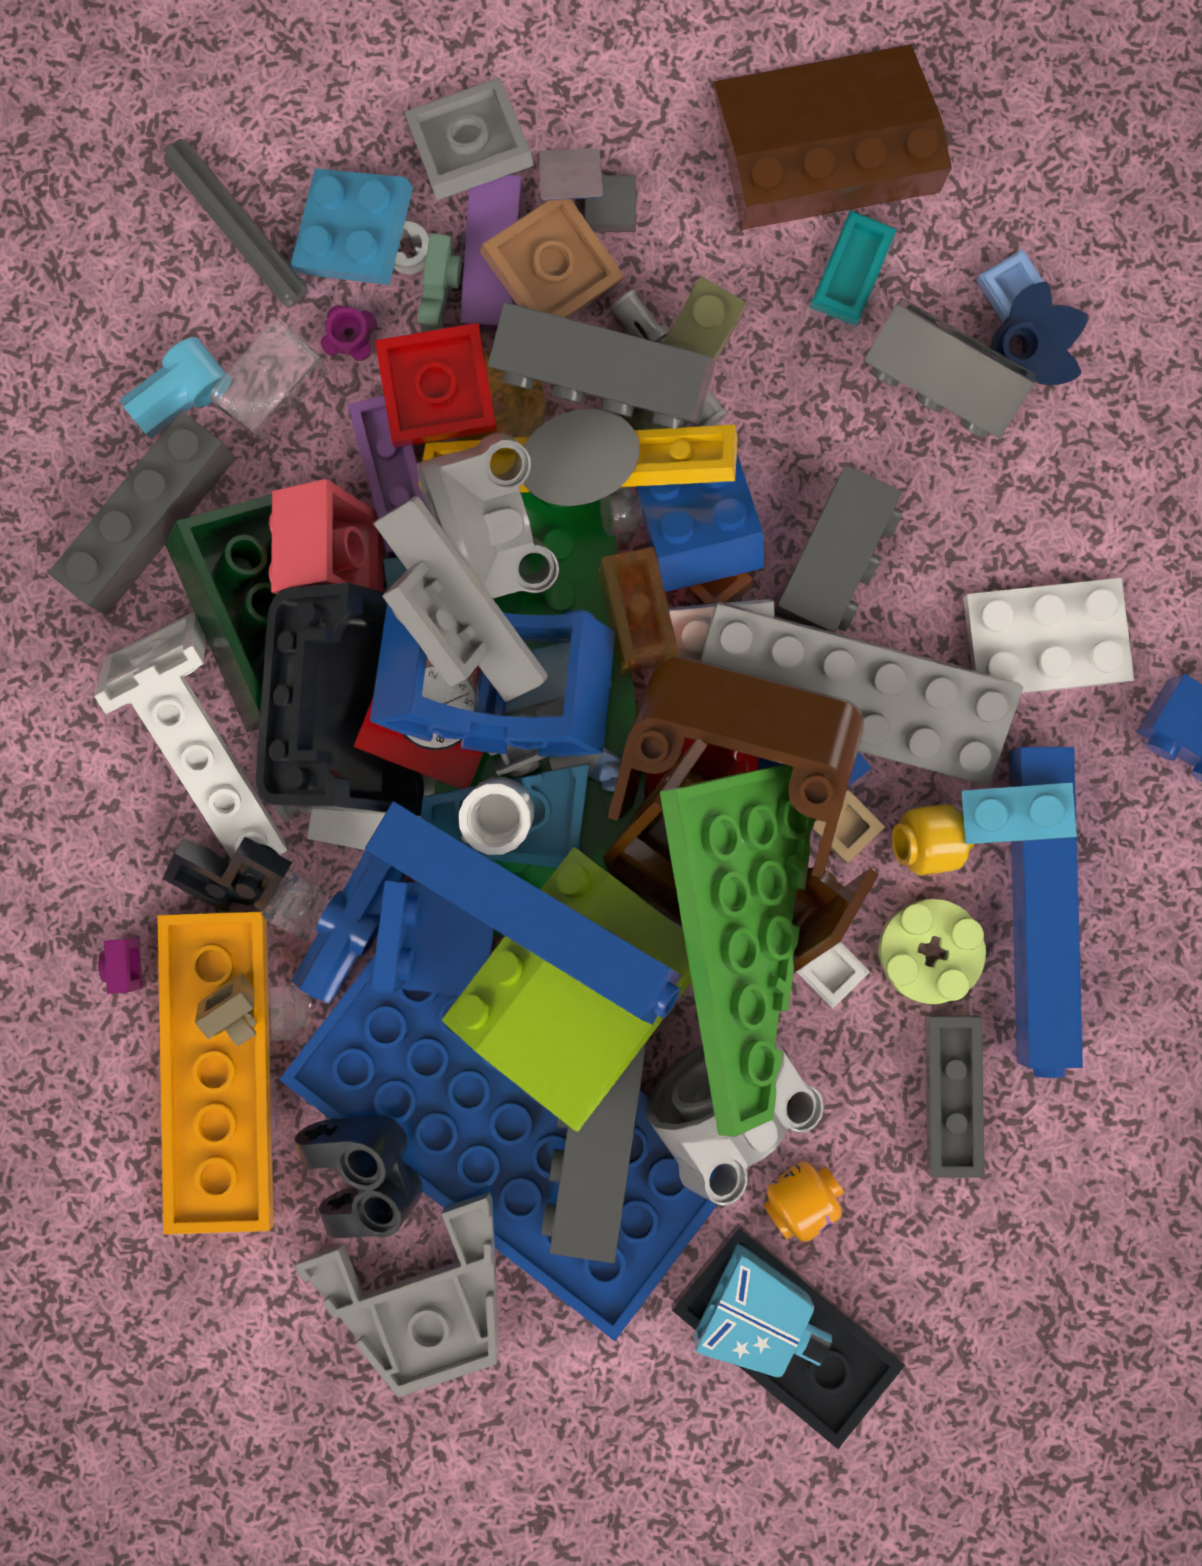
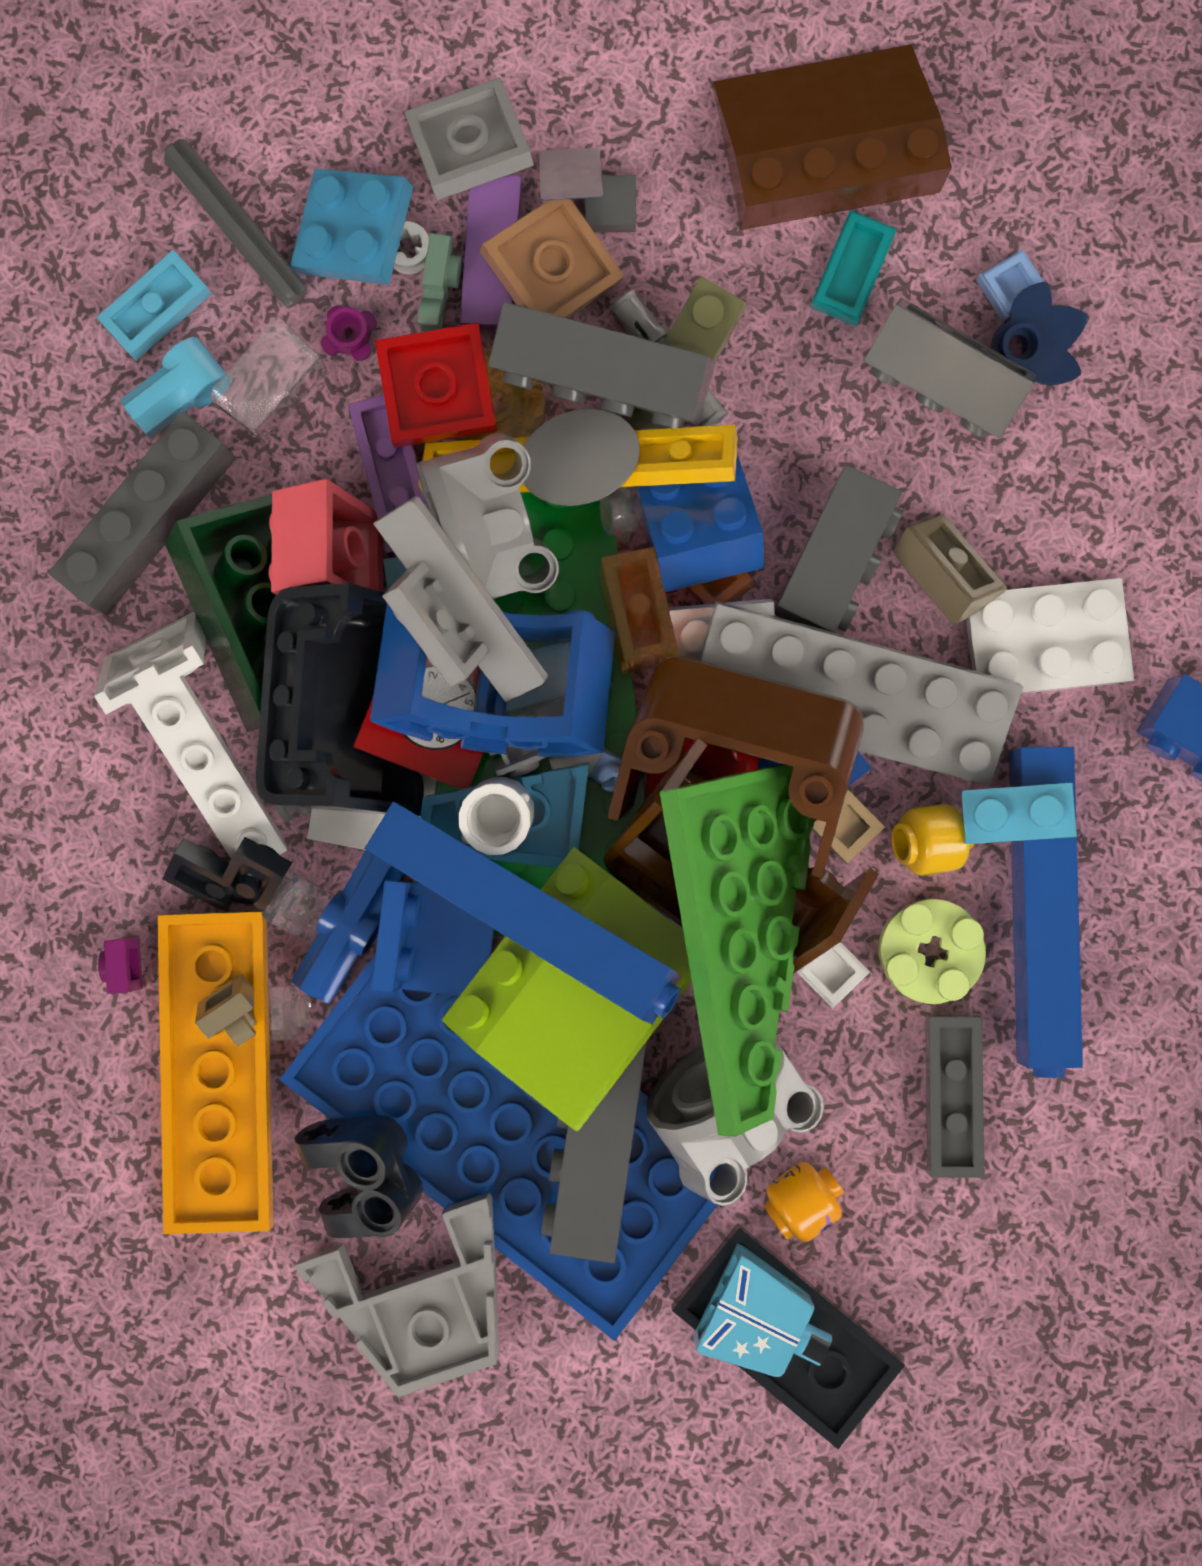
(154, 305): none -> medium azure plate
(948, 568): none -> dark tan slope

